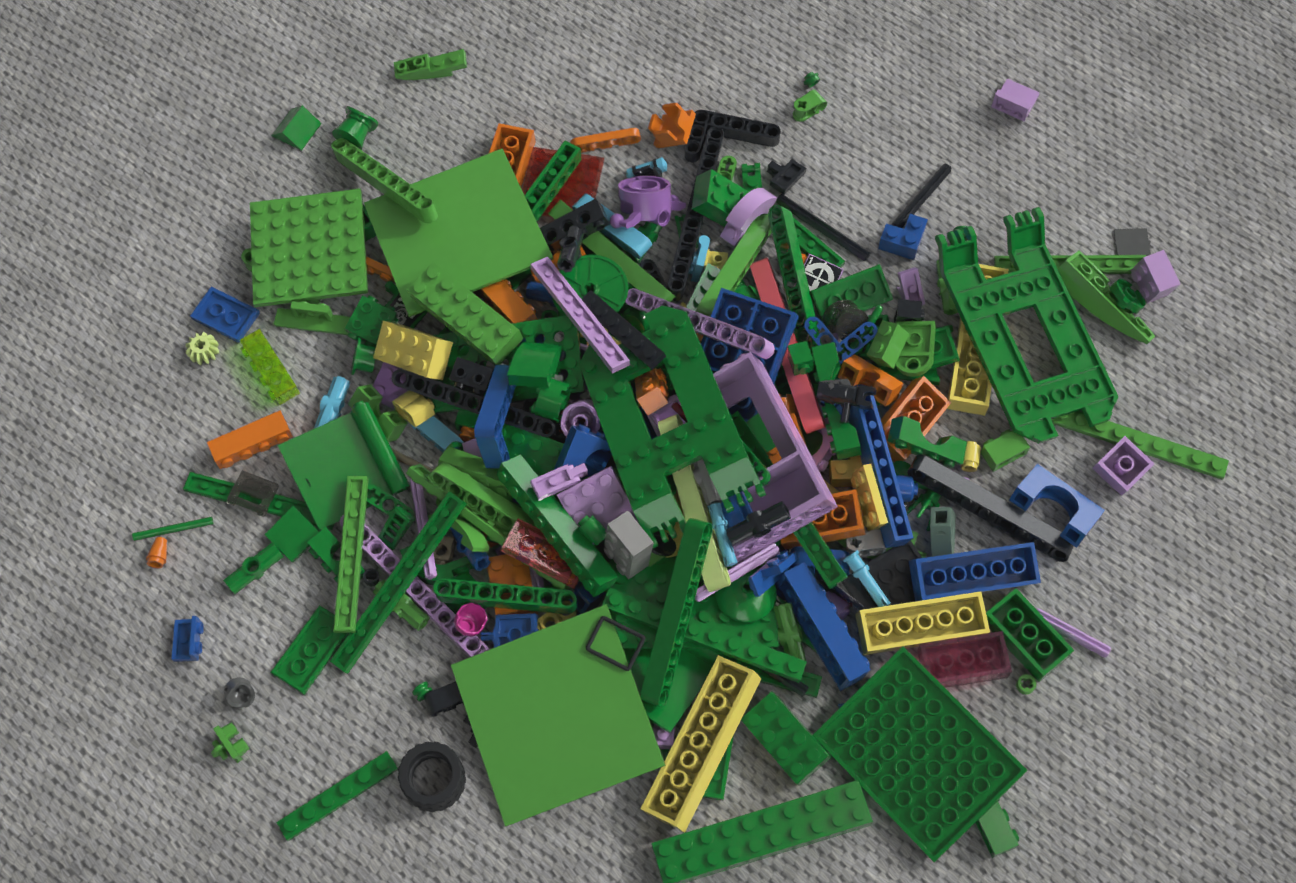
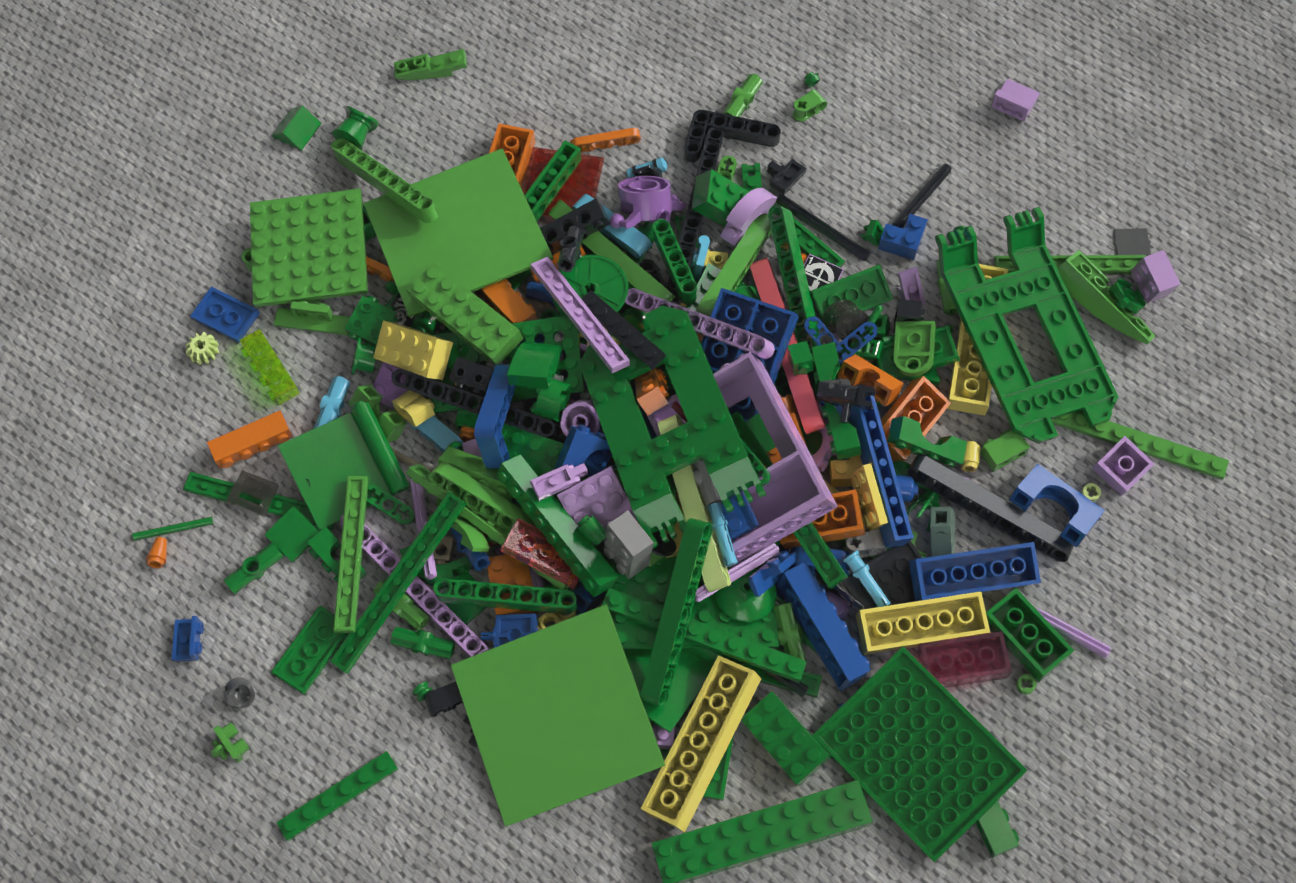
(371, 574): black hinge -> none
(408, 520): green slope -> none
(418, 755): black tyre -> none
(422, 642): none -> green piece
(426, 323): none -> green head
(470, 619): dark pink hair -> none
(626, 668): black piece -> none
(673, 127): orange panel -> none
(677, 268): none -> green beam
(744, 95): none -> bright green piece
(758, 523): black piece -> none
(873, 232): none -> green tile
(887, 344): bright green brick -> none
(1097, 491): none -> yellowish green bush

